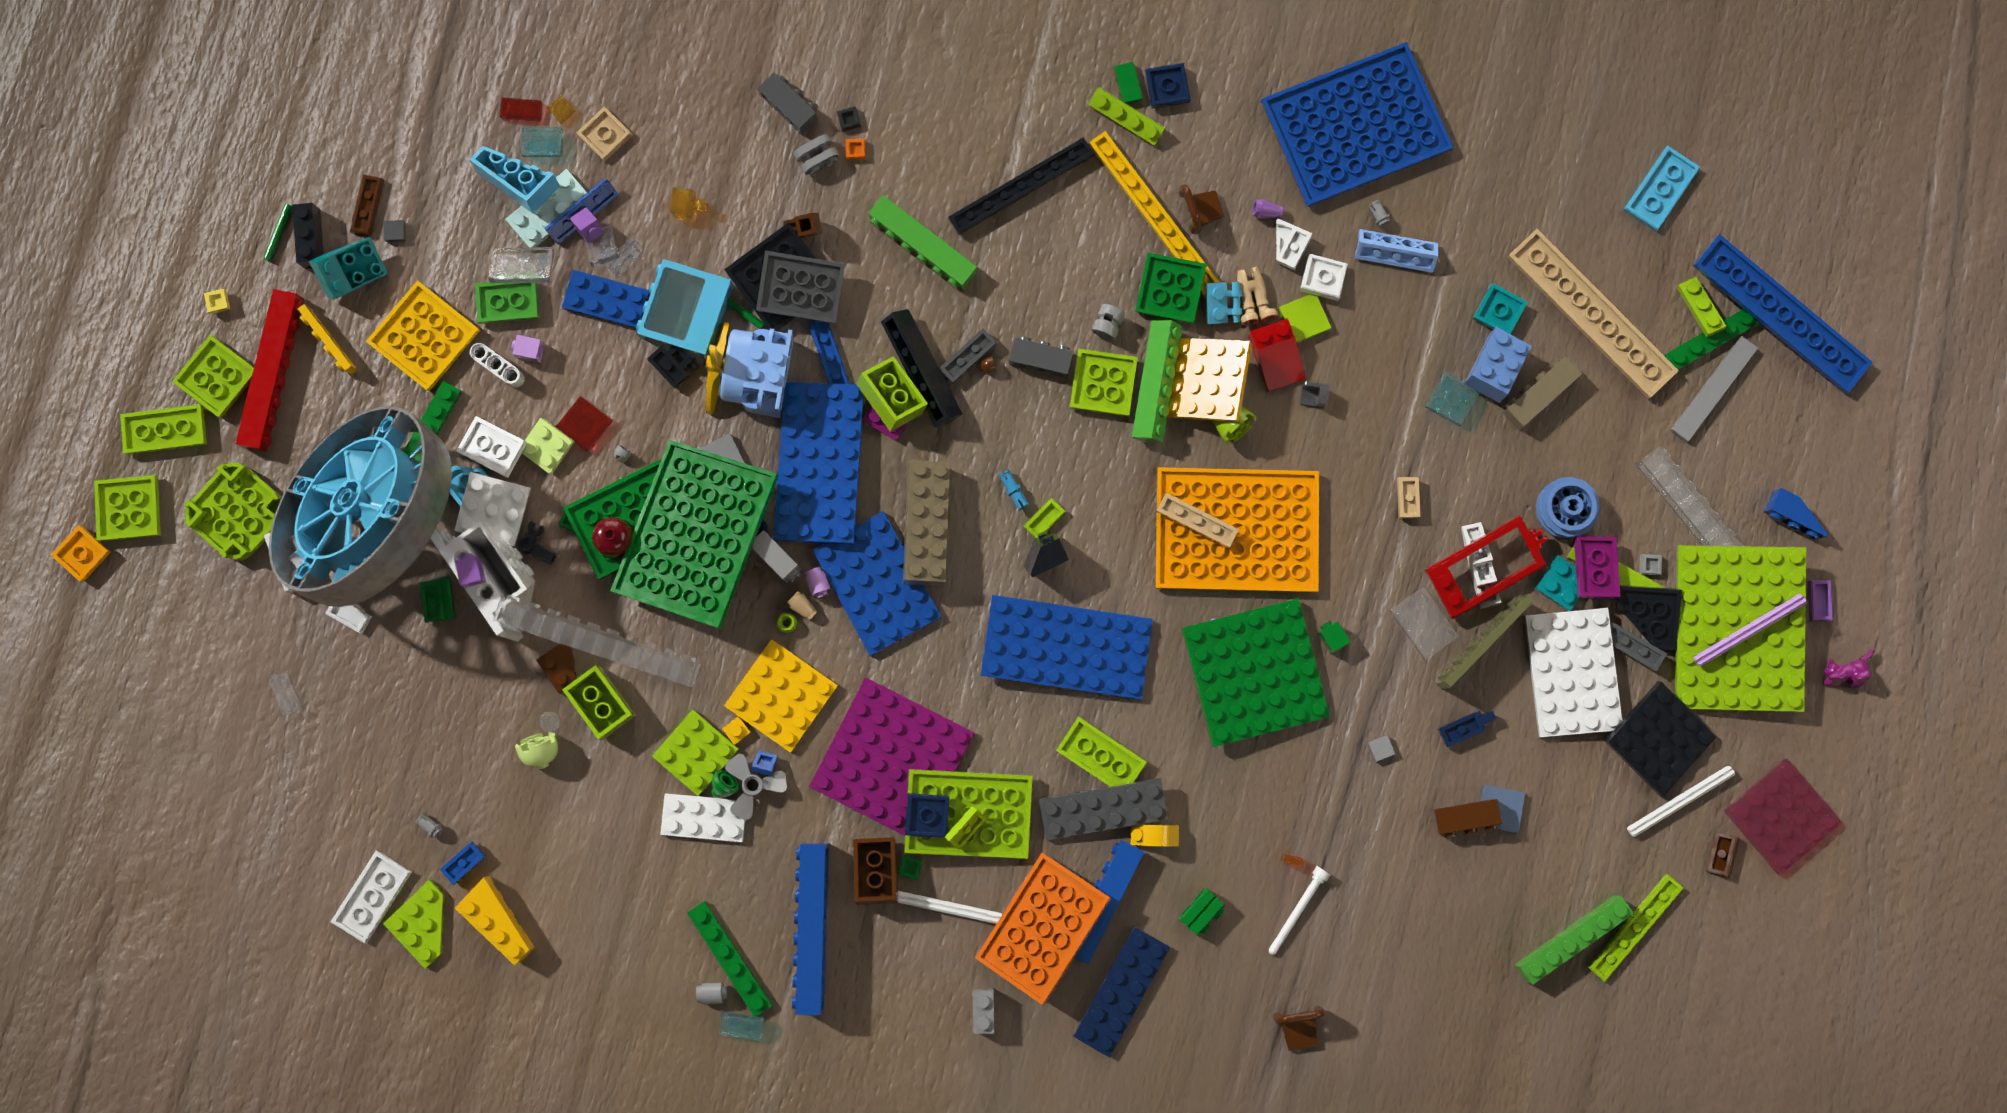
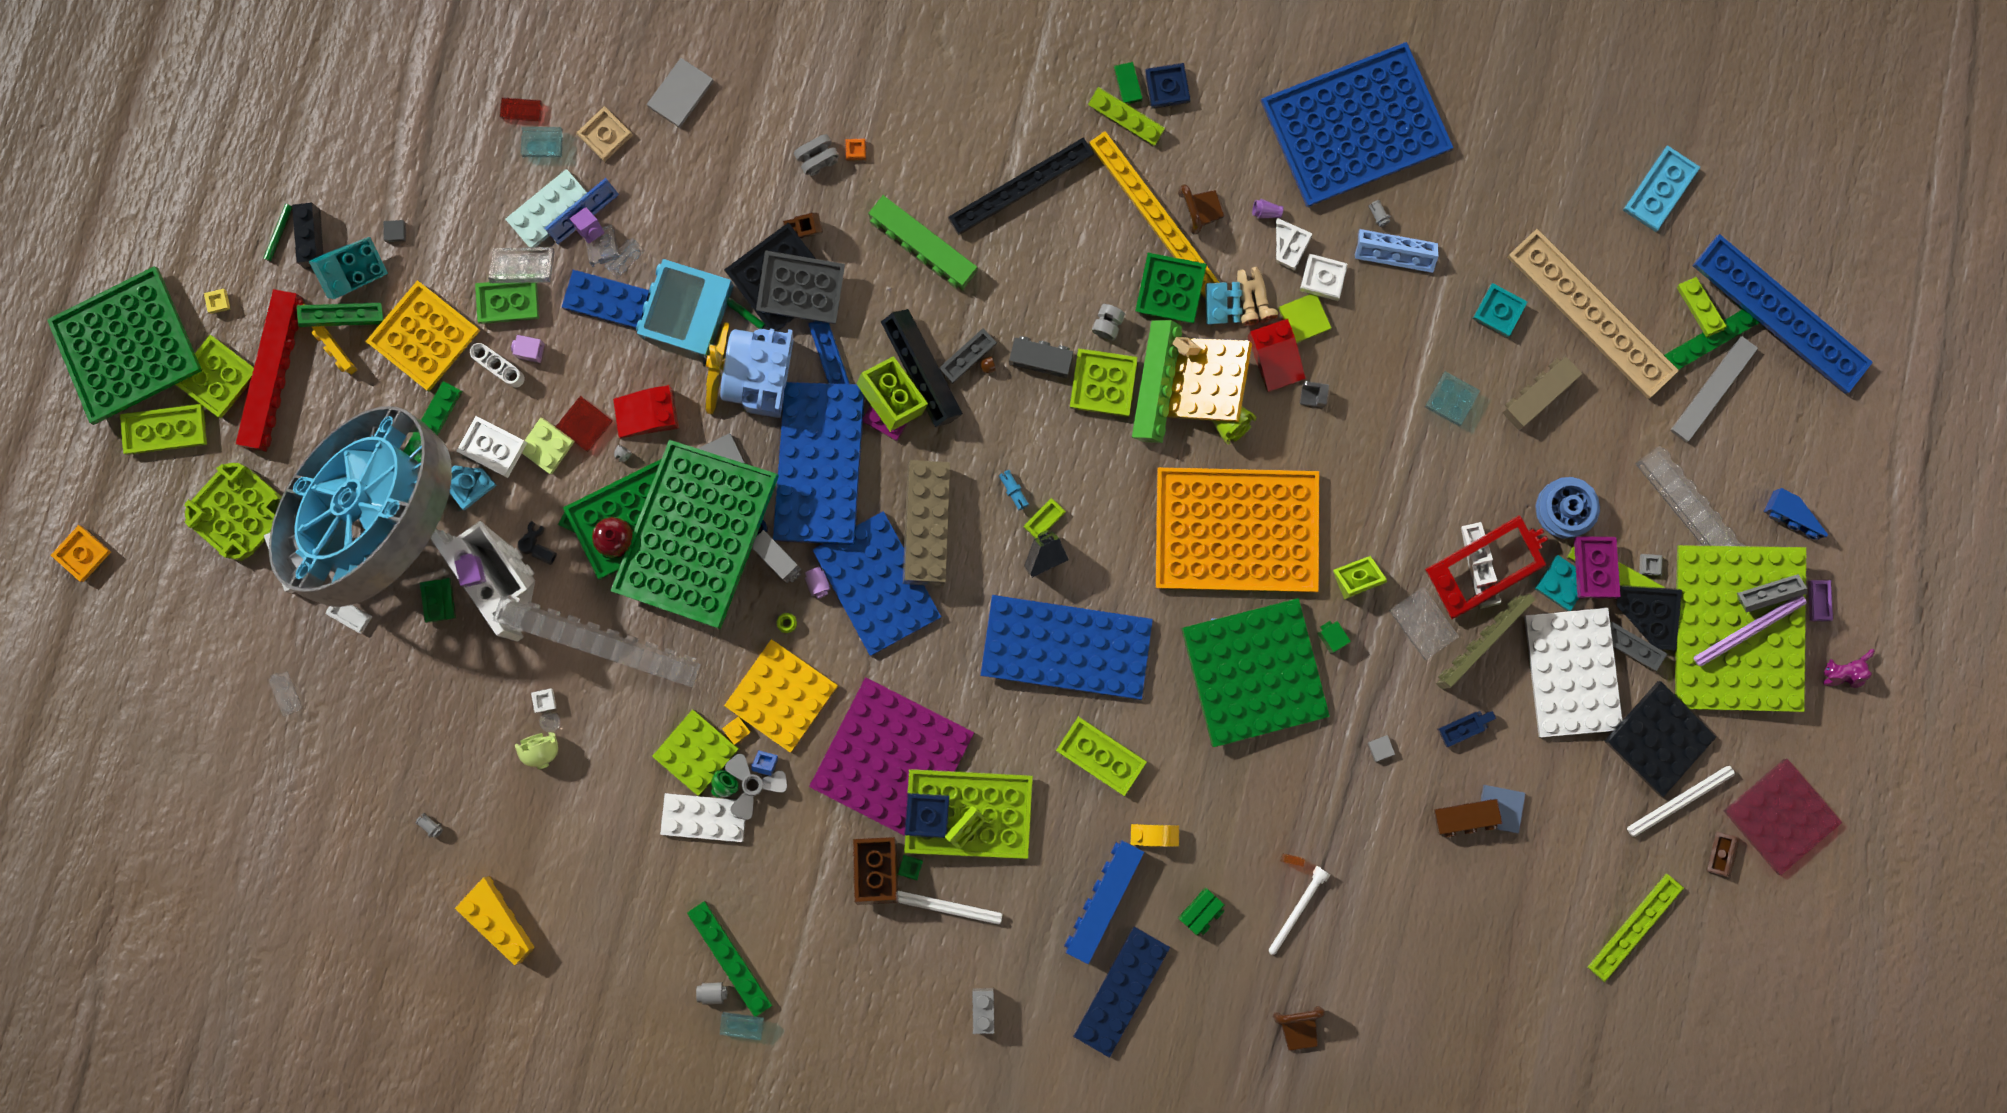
(124, 345): none -> green plate
(127, 508): lime plate -> none
(339, 314): none -> green plate
(366, 205): reddish brown tile -> none
(371, 896): white tile -> none
(420, 924): lime plate -> none
(462, 863): blue plate -> none
(495, 504): white plate -> none
(519, 181): medium azure wedge -> none
(543, 700): none -> white plate
(559, 666): reddish brown wing -> none
(561, 109): clear yellow tile -> none
(599, 702): lime brick -> none
(646, 412): none -> red slope
(669, 367): black plate -> none
(680, 92): none -> light grey tile
(684, 202): clear yellow brick -> none
(788, 102): dark grey brick -> none
(801, 605): tan cone -> none
(811, 929): blue brick -> none
(849, 119): pearl dark grey tile -> none
(1043, 928): orange plate -> none
(1103, 809): dark grey plate -> none
(1186, 346): none -> tan plate
(1197, 520): tan plate -> none
(1359, 577): none -> lime slope
(1408, 497): tan plate -> none
(1497, 364): medium blue brick -> none
(1573, 939): bright green brick -> none
(1772, 593): none -> dark grey plate

